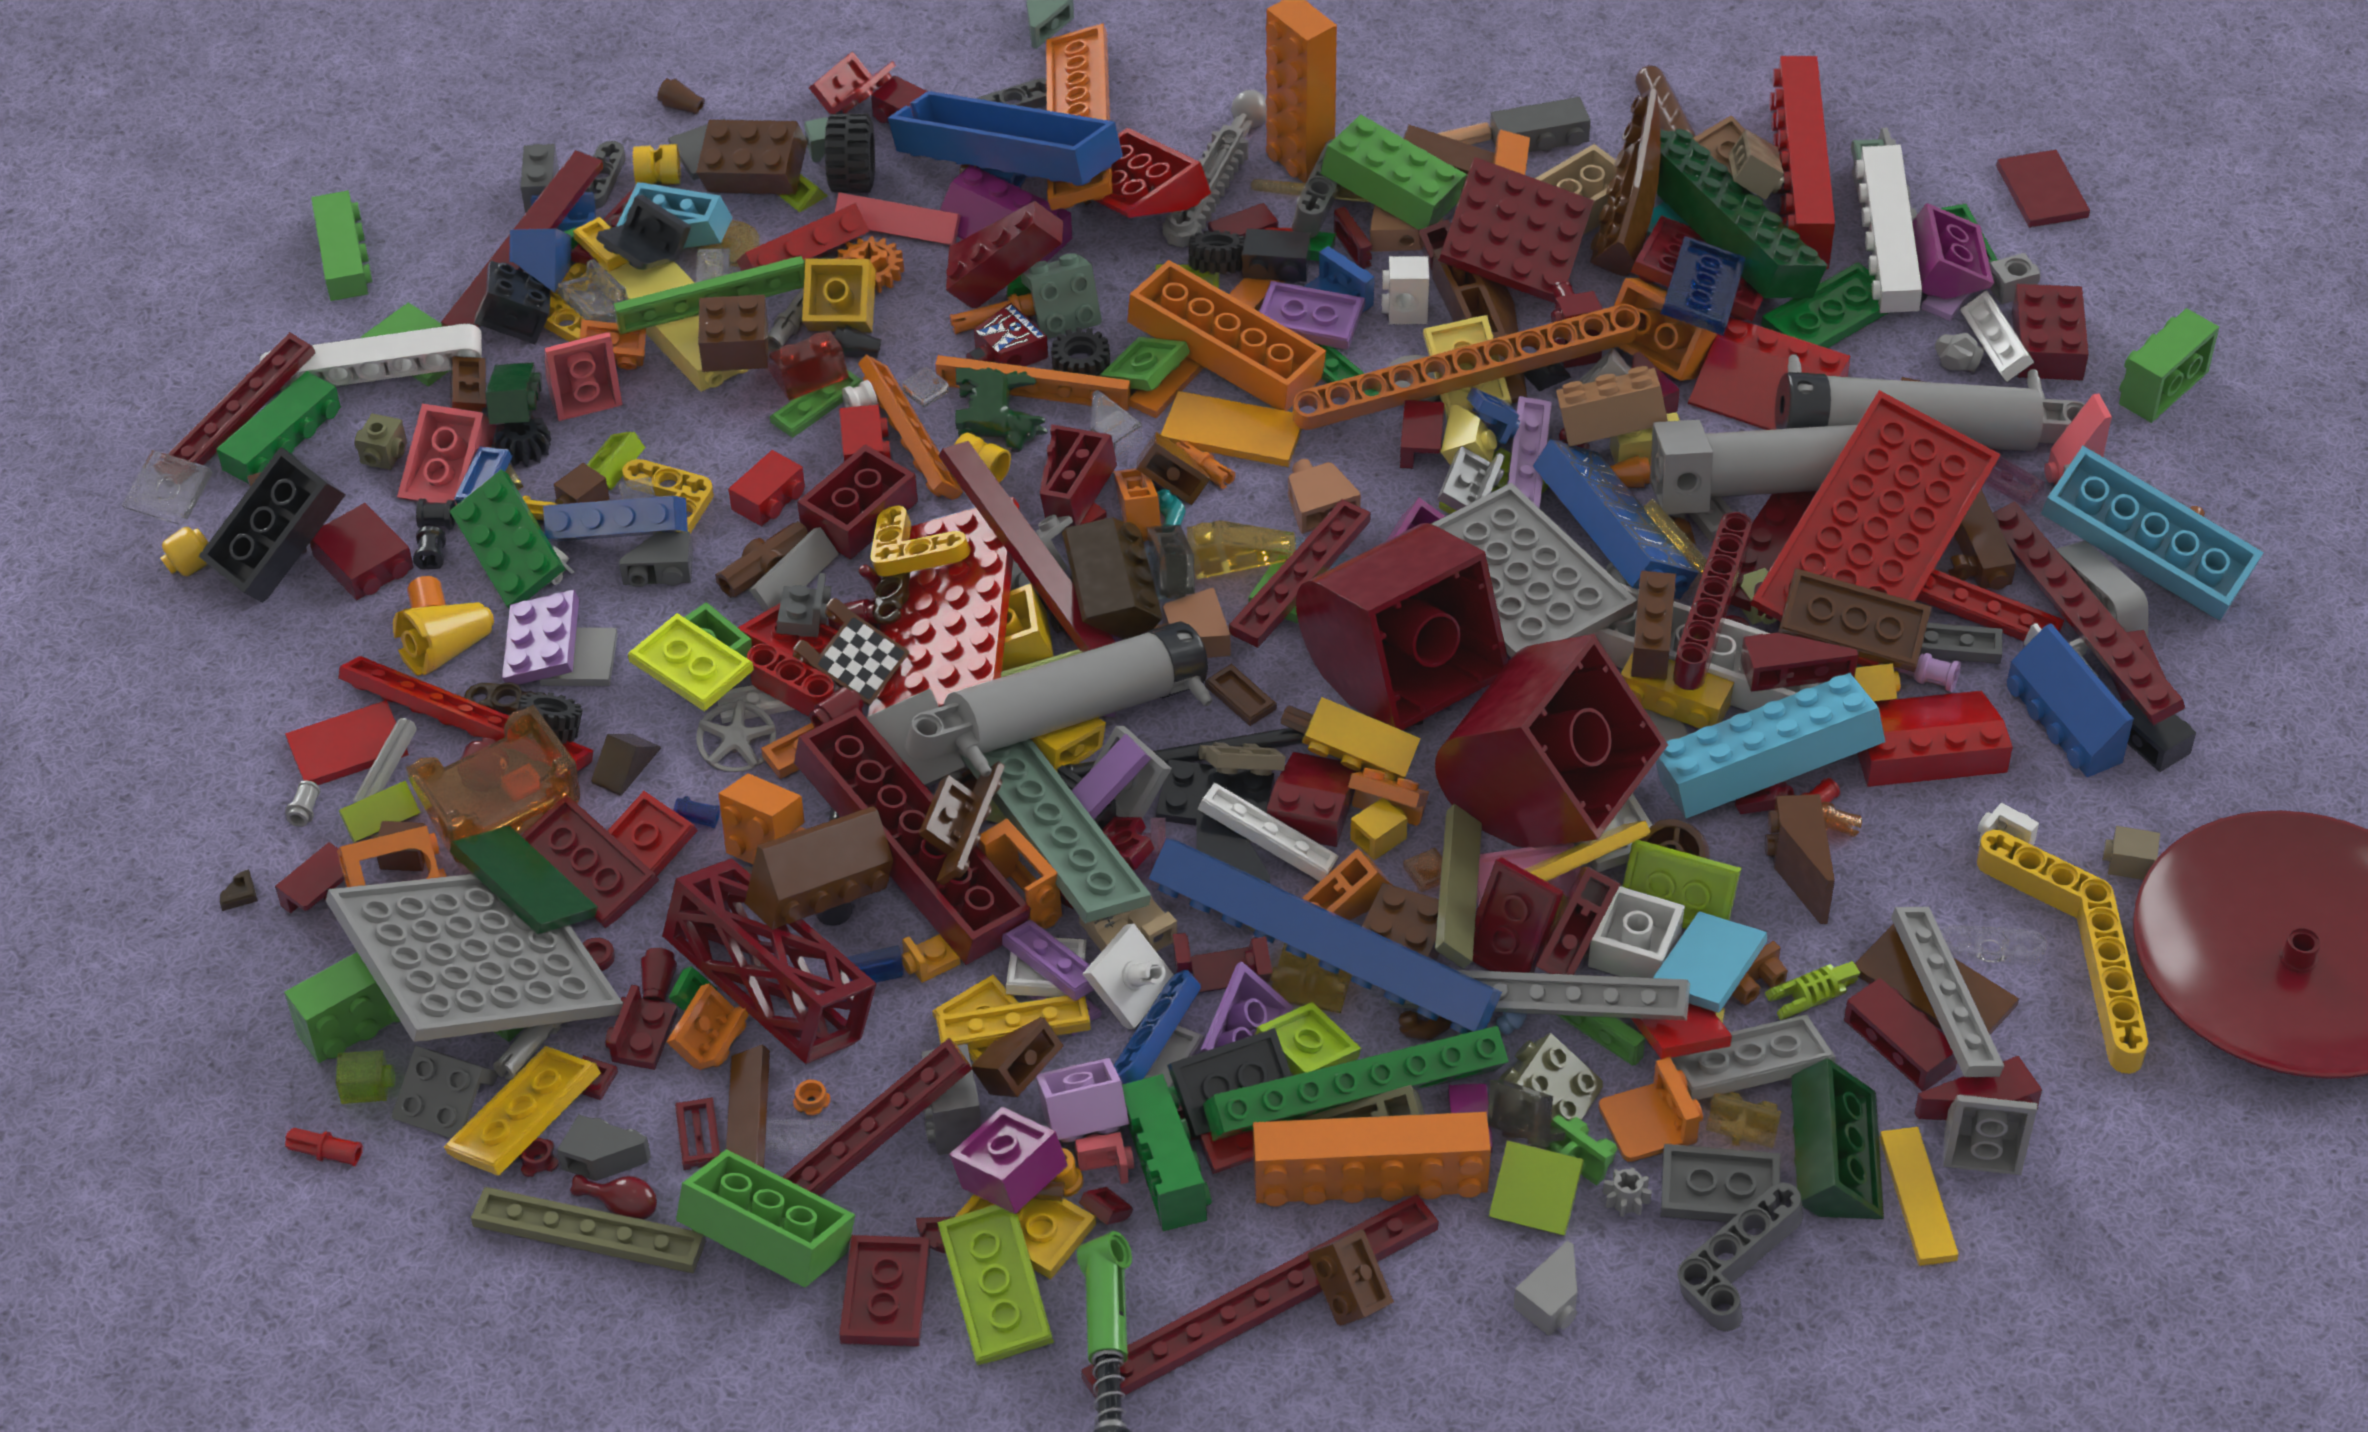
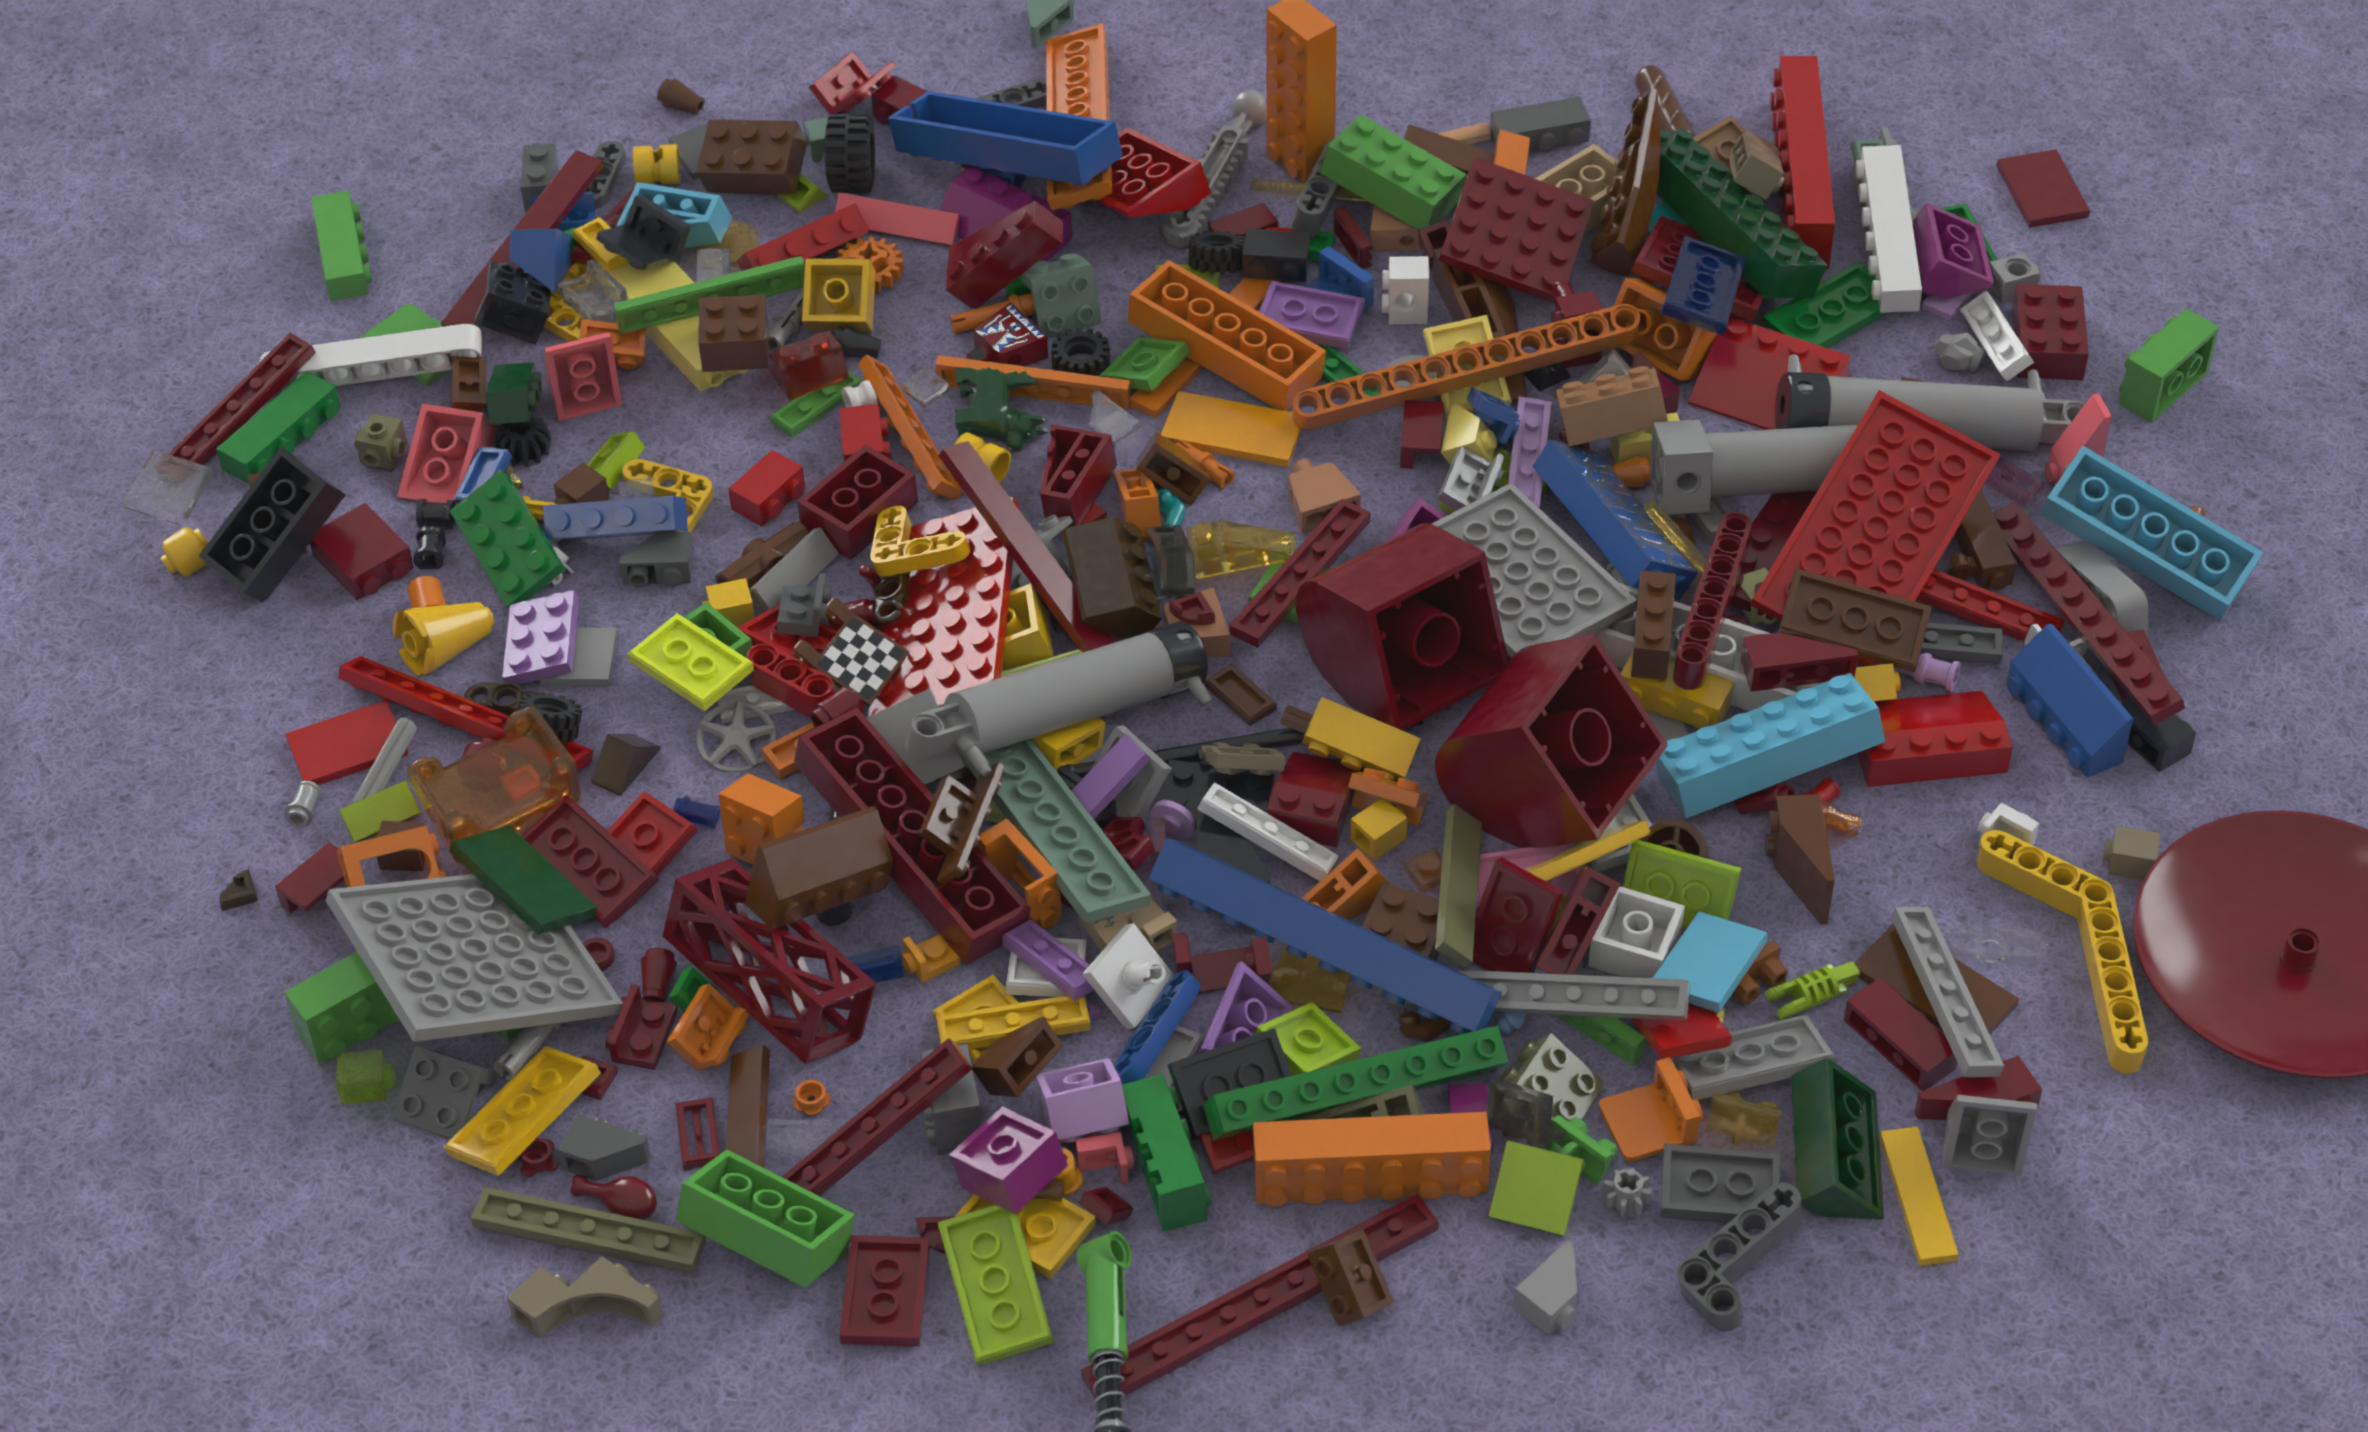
(324, 1146): red axle -> none
(603, 1288): none -> dark tan arch
(732, 601): none -> yellow brick
(1177, 818): none -> lavender piece
(1192, 610): none -> dark red tile

